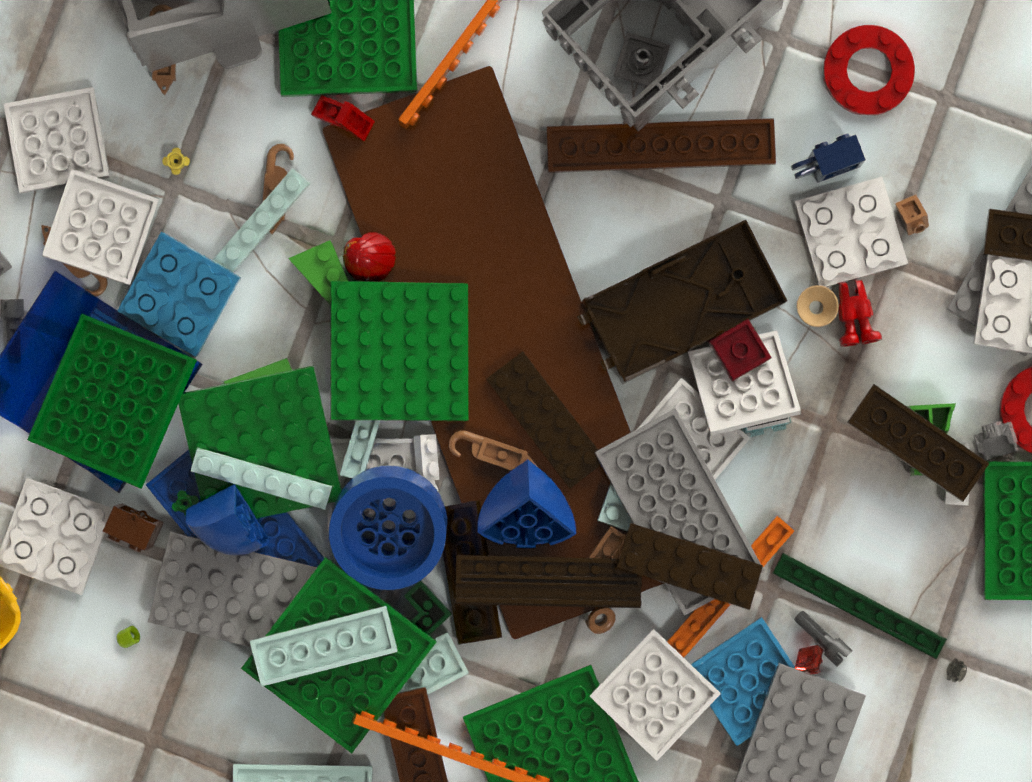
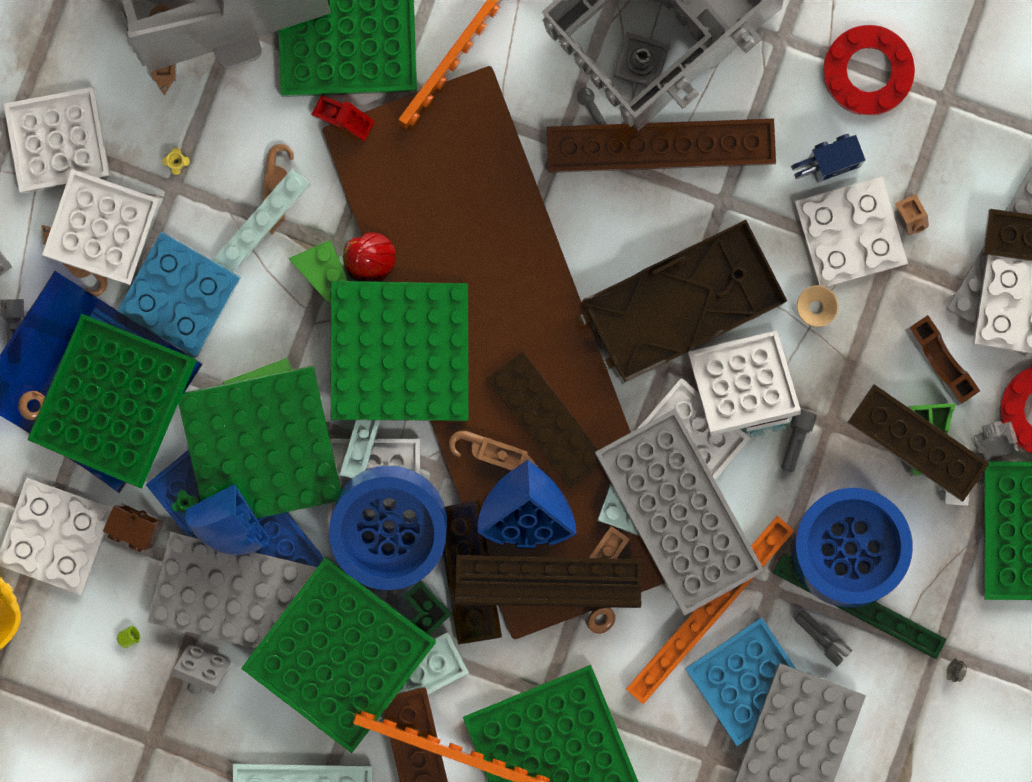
(24, 399): none -> medium nougat piece
(200, 669): none -> light grey plate
(261, 478): light aqua plate -> none
(323, 646): light aqua plate -> none
(427, 457): white plate -> none
(586, 97): none -> dark grey bar
(655, 694): white piece -> none
(689, 566): dark brown plate -> none
(740, 350): dark red plate -> none
(802, 425): none -> dark grey piece
(809, 659): clear red tile -> none
(857, 308): red piece -> none
(882, 524): none -> blue wheel
(949, 372): none -> reddish brown arch

